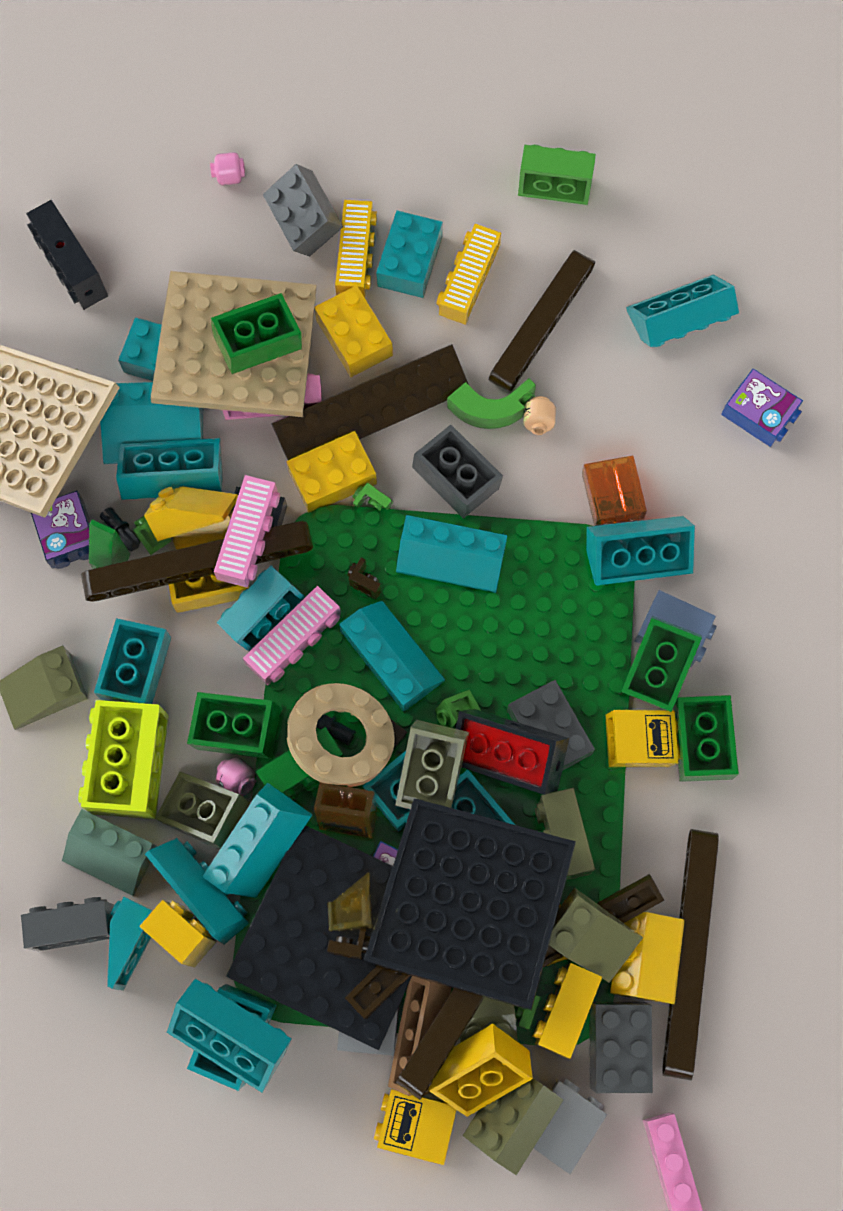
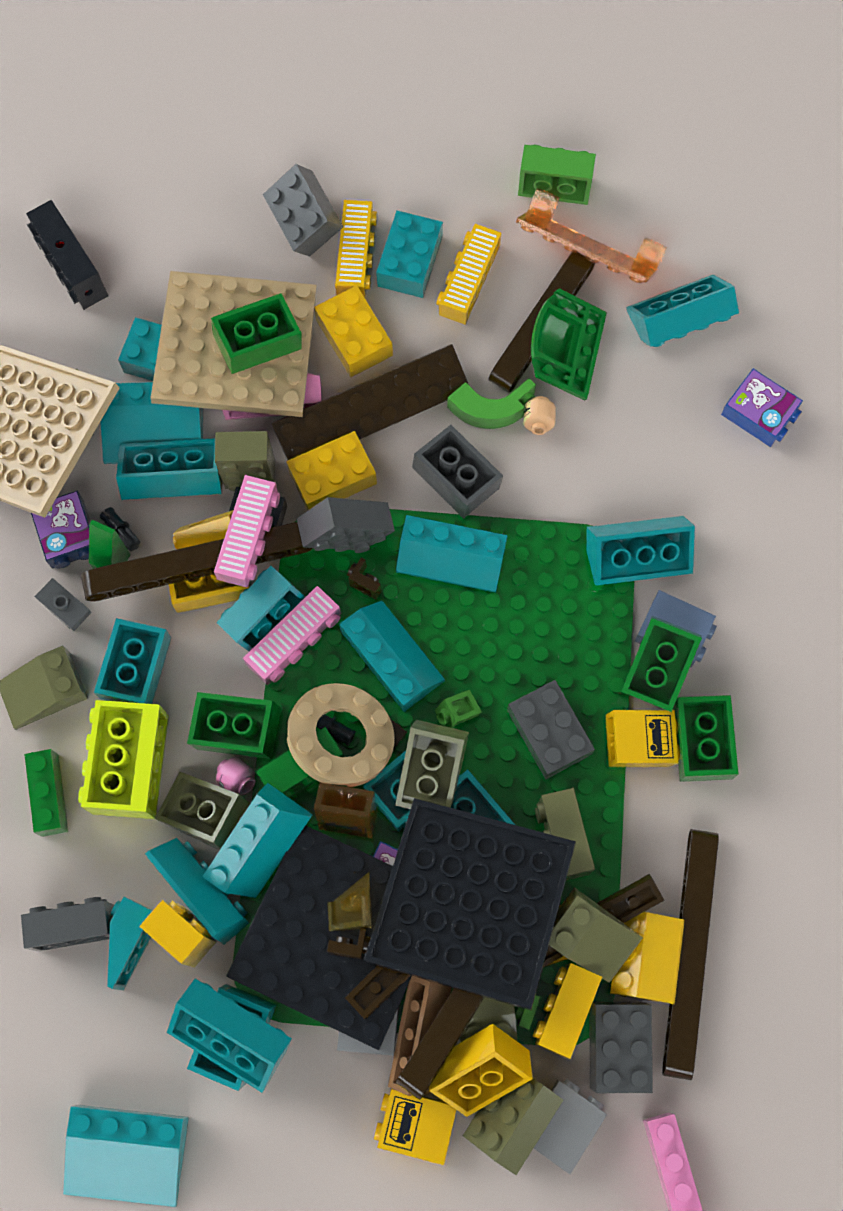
(46, 793): none -> green brick
(63, 604): none -> dark grey brick
(107, 852): sand green slope -> none
(124, 1155): none -> slope
(147, 537): bright green bracket -> none
(186, 510): yellow slope -> none
(228, 168): bright pink head -> none
(243, 455): none -> olive brick
(345, 524): none -> dark grey brick
(377, 498): bright green bracket -> none
(512, 751): brick -> none
(539, 220): none -> clear orange bracket
(567, 342): none -> green slope
(614, 491): clear orange brick -> none

